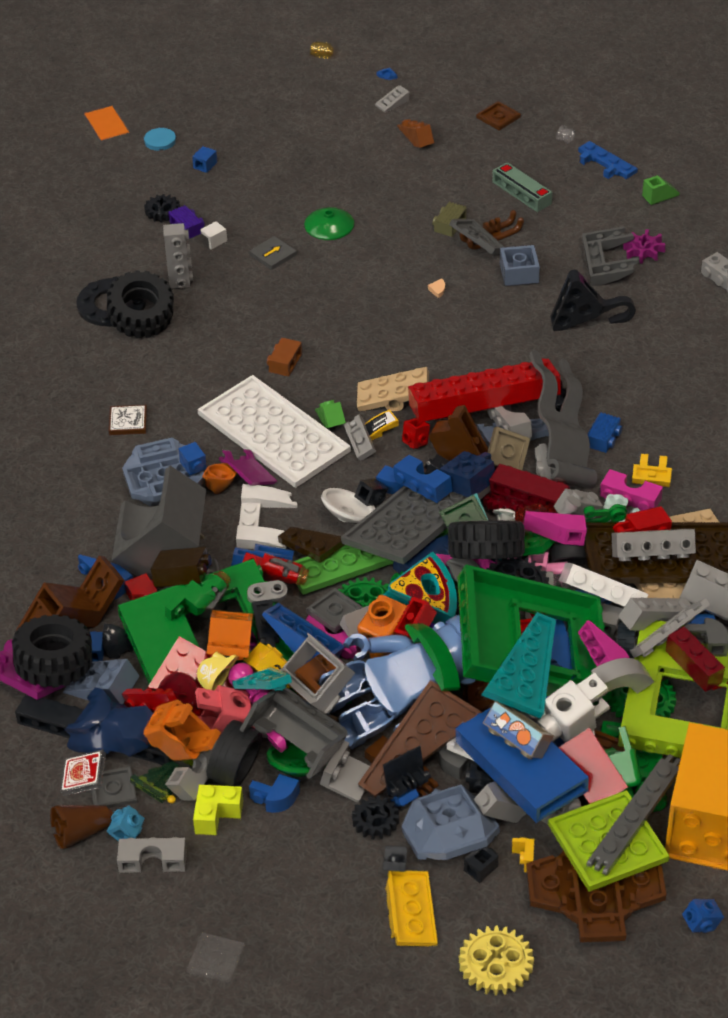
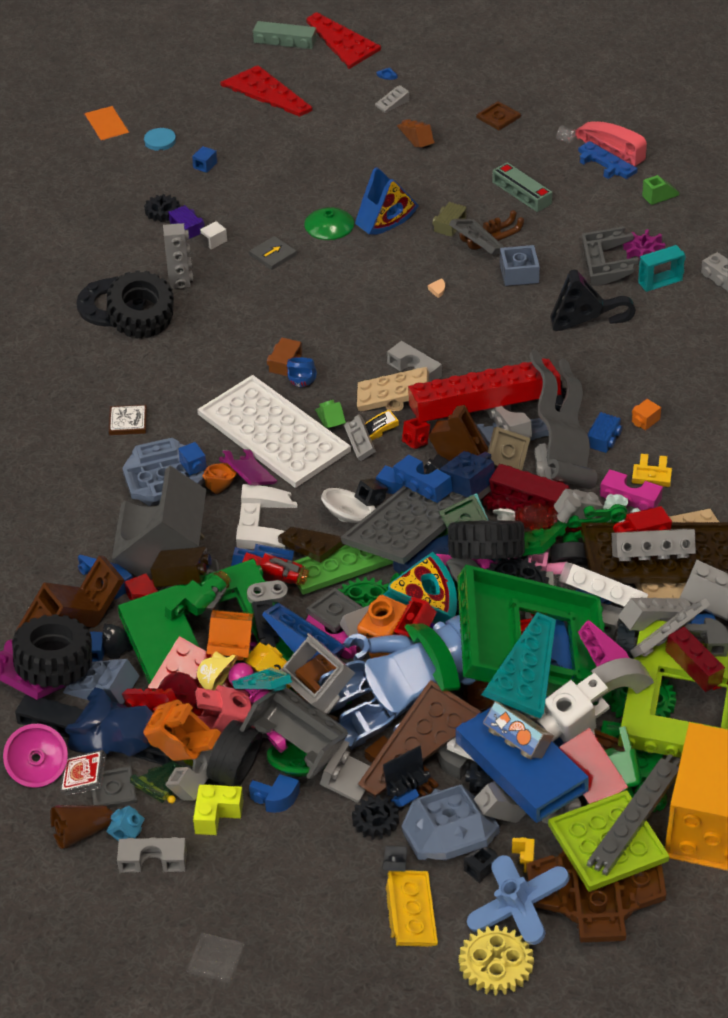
(28, 742): none -> dark pink dish
(265, 88): none -> red wing
(284, 35): none -> sand green brick
(301, 371): none -> blue helmet
(321, 49): clear yellow brick -> none
(342, 41): none -> red wing
(384, 205): none -> blue piece
(406, 356): none -> light grey arch
(517, 899): none -> medium blue piece
(562, 528): dark pink slope -> none
(616, 140): none -> coral beam
(646, 268): none -> teal window
(646, 414): none -> orange brick
(703, 915): blue brick -> none

